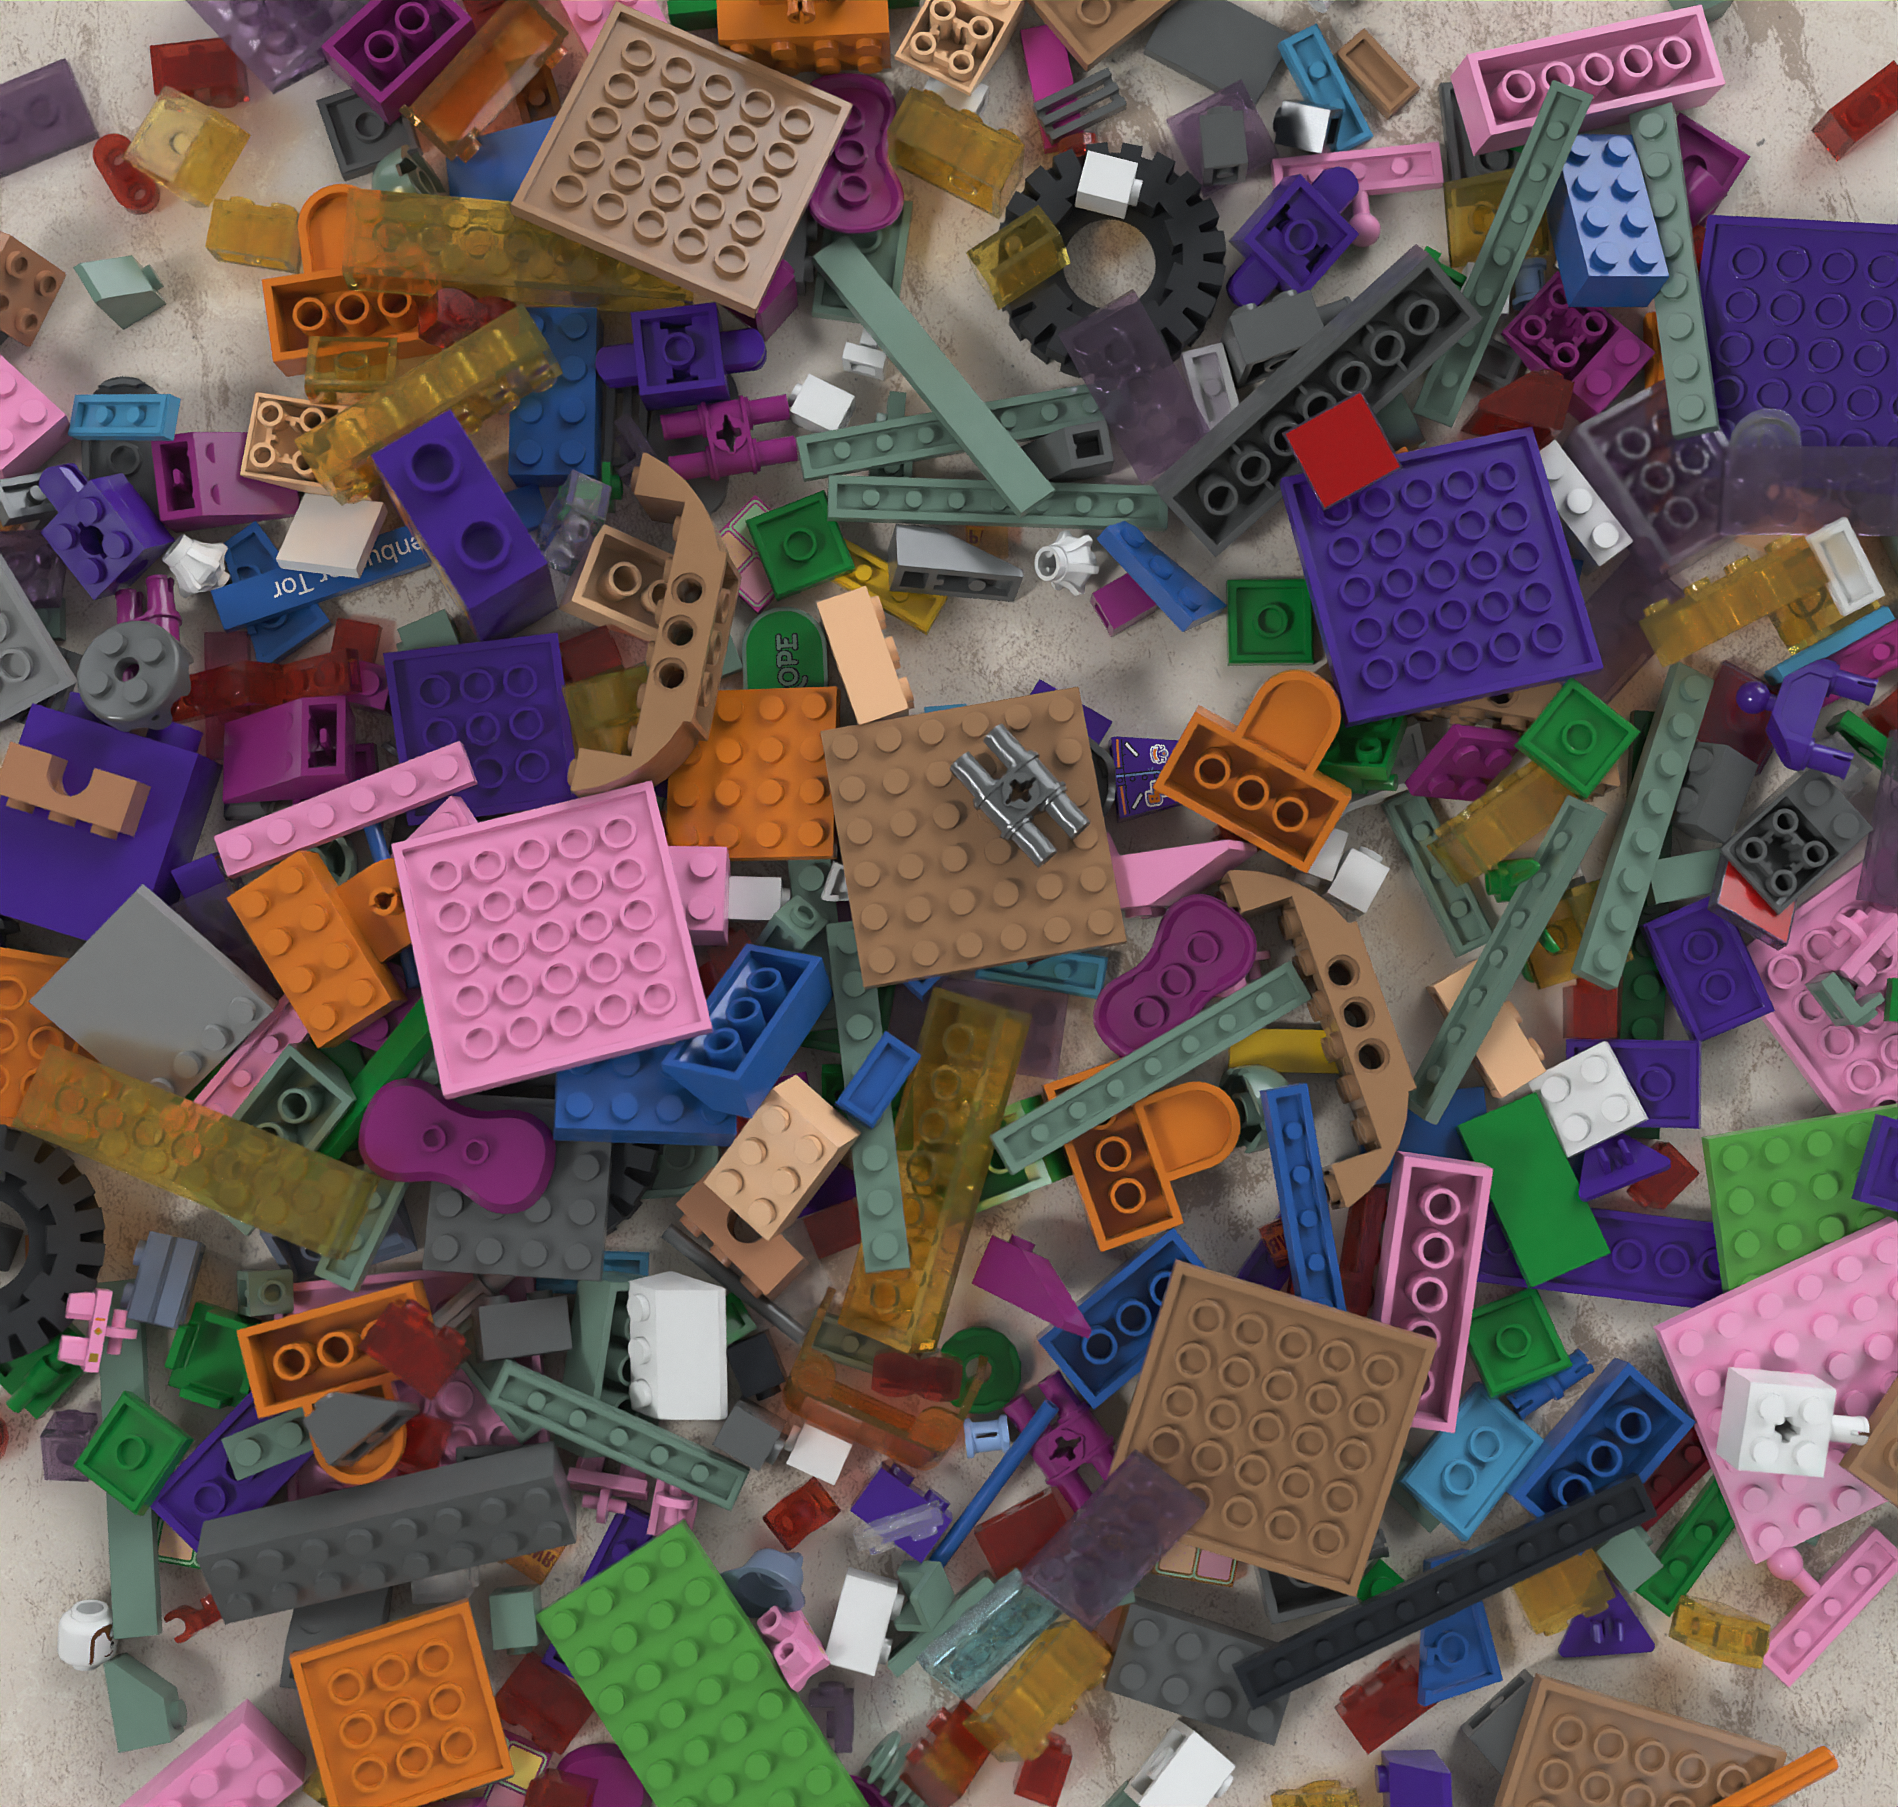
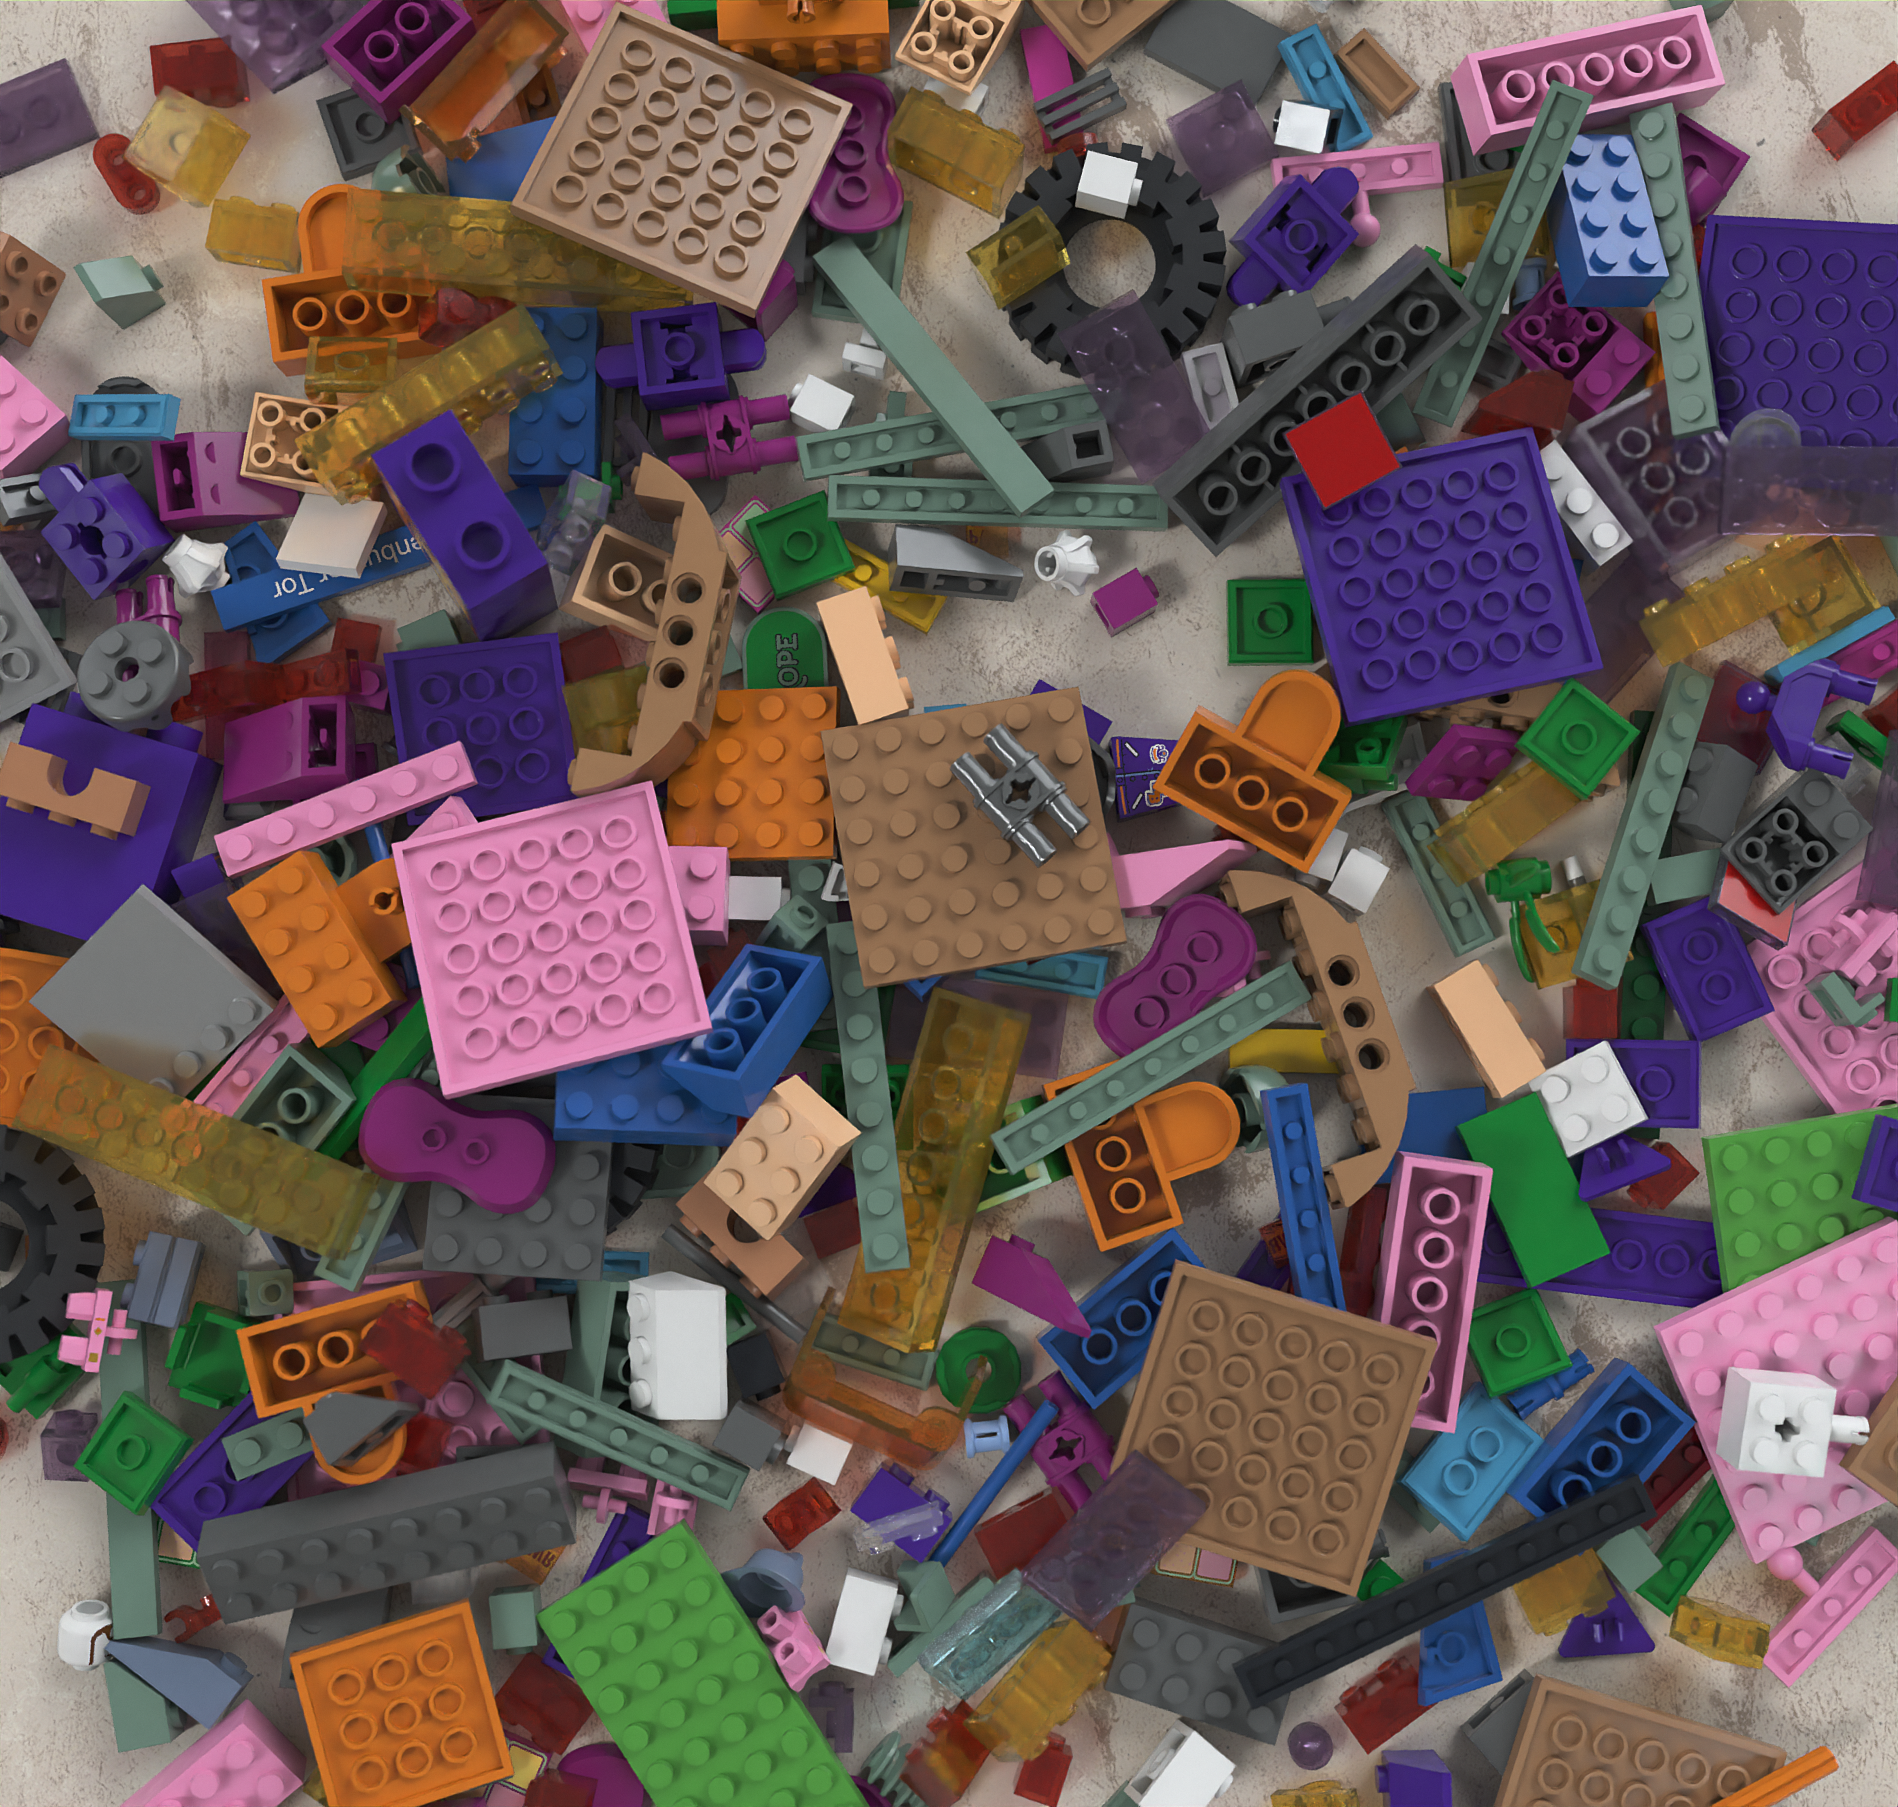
(190, 1675): none -> sand blue slope
(878, 1080): blue tile -> none
(931, 1375): clear red brick -> none
(1162, 579): blue wing -> none
(1222, 146): dark grey brick -> none
(1310, 1746): none -> clear purple tile
(1503, 958): sand green plate -> none
(1845, 566): white tile -> none

